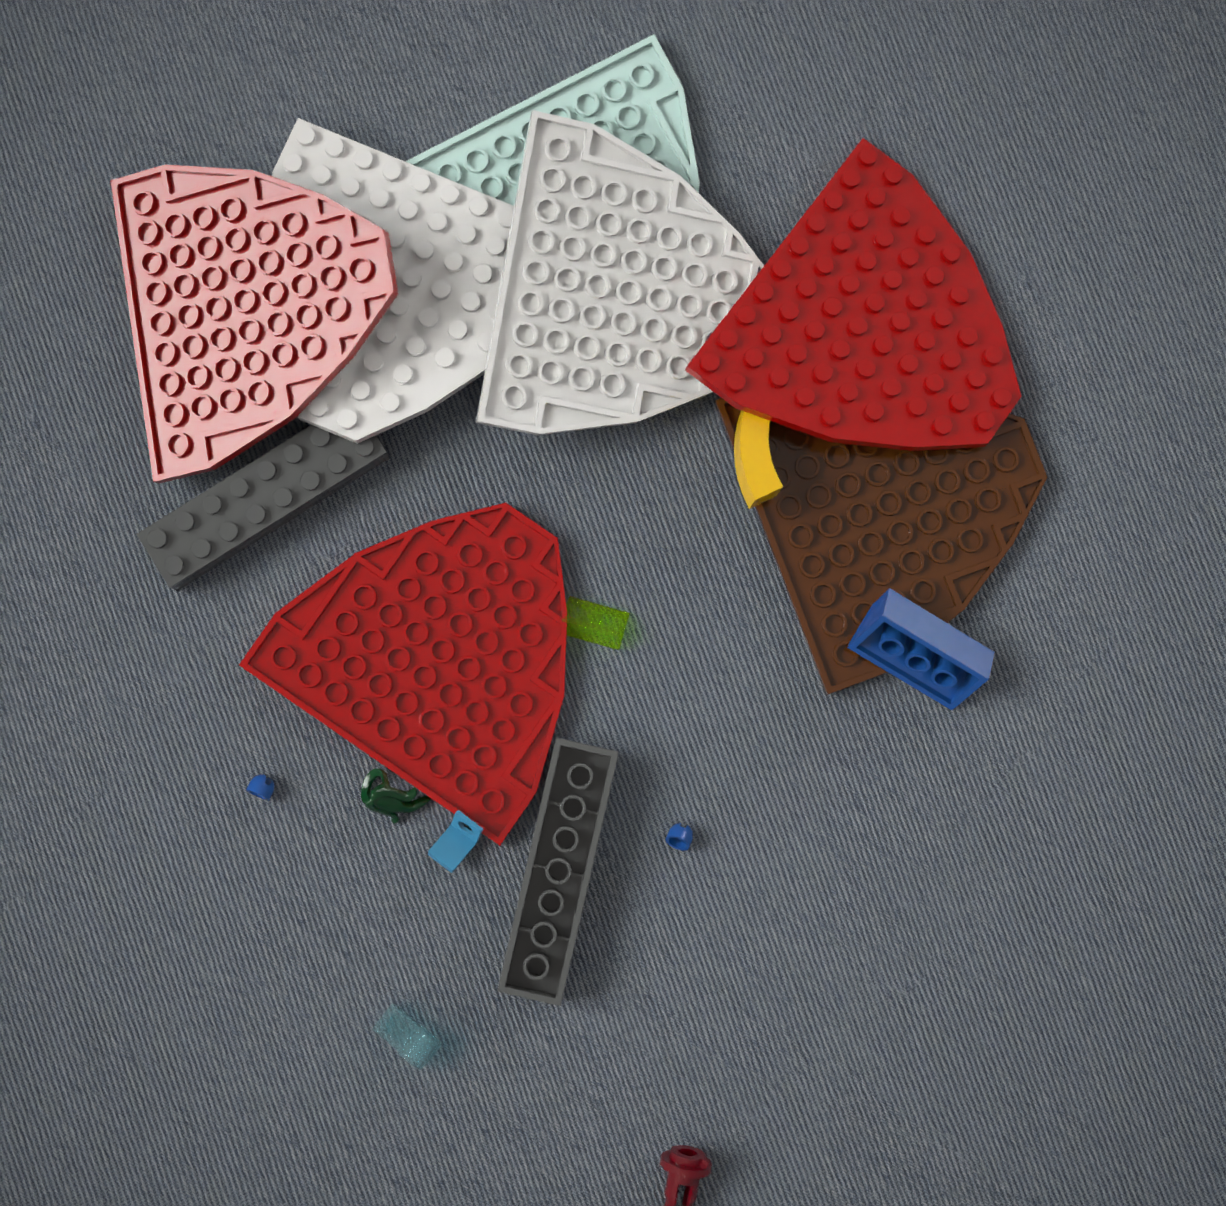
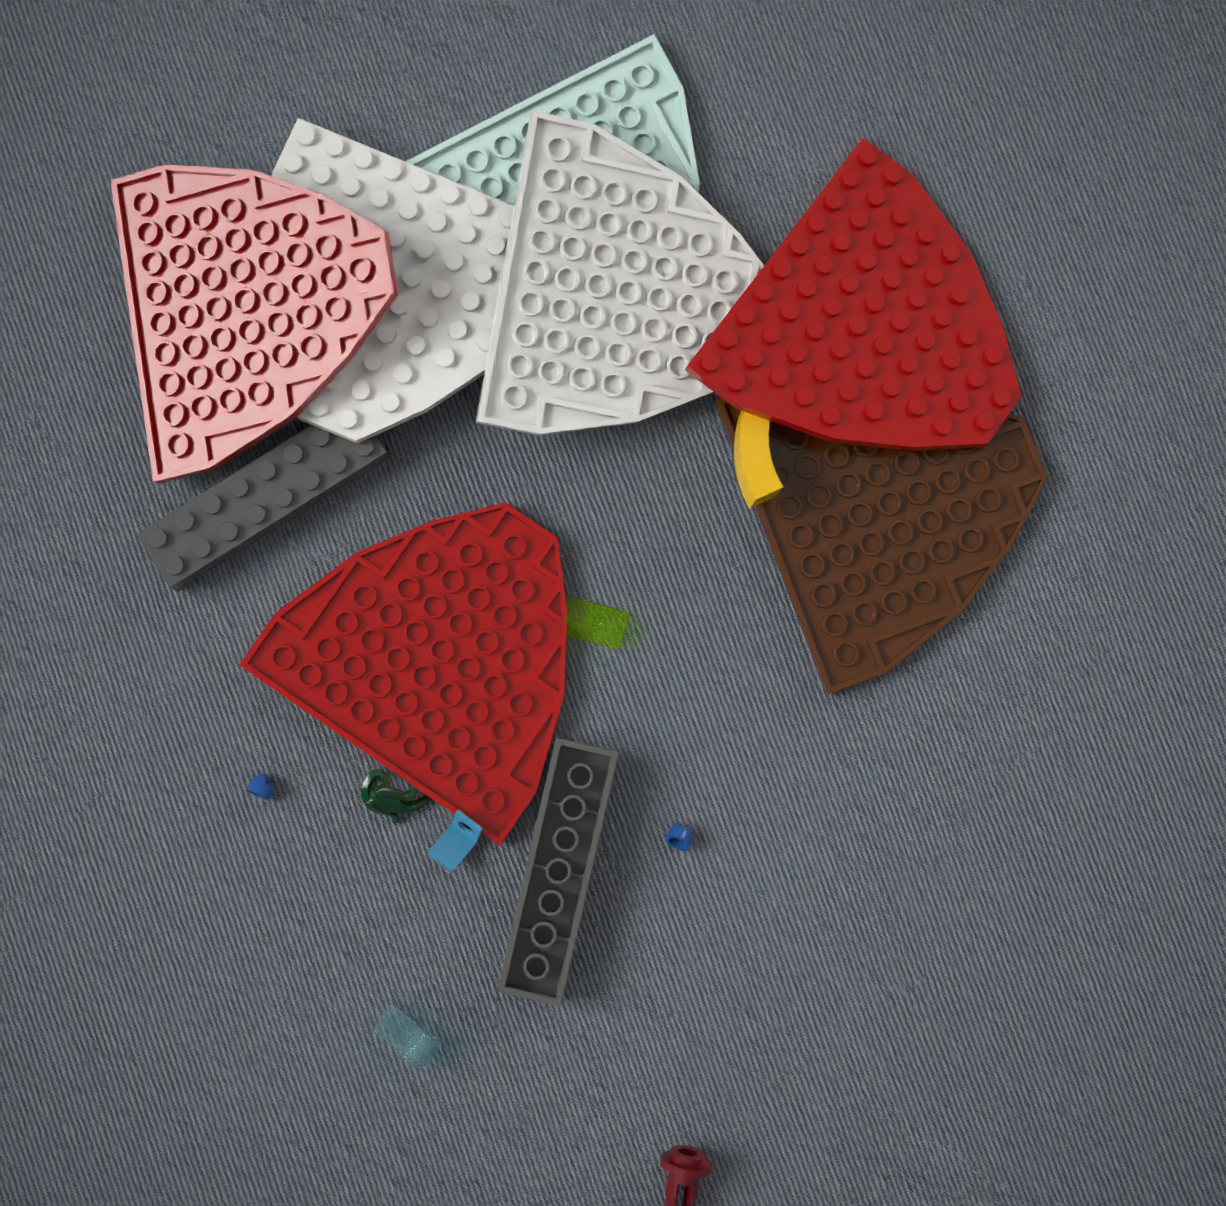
(922, 650): blue slope -> none

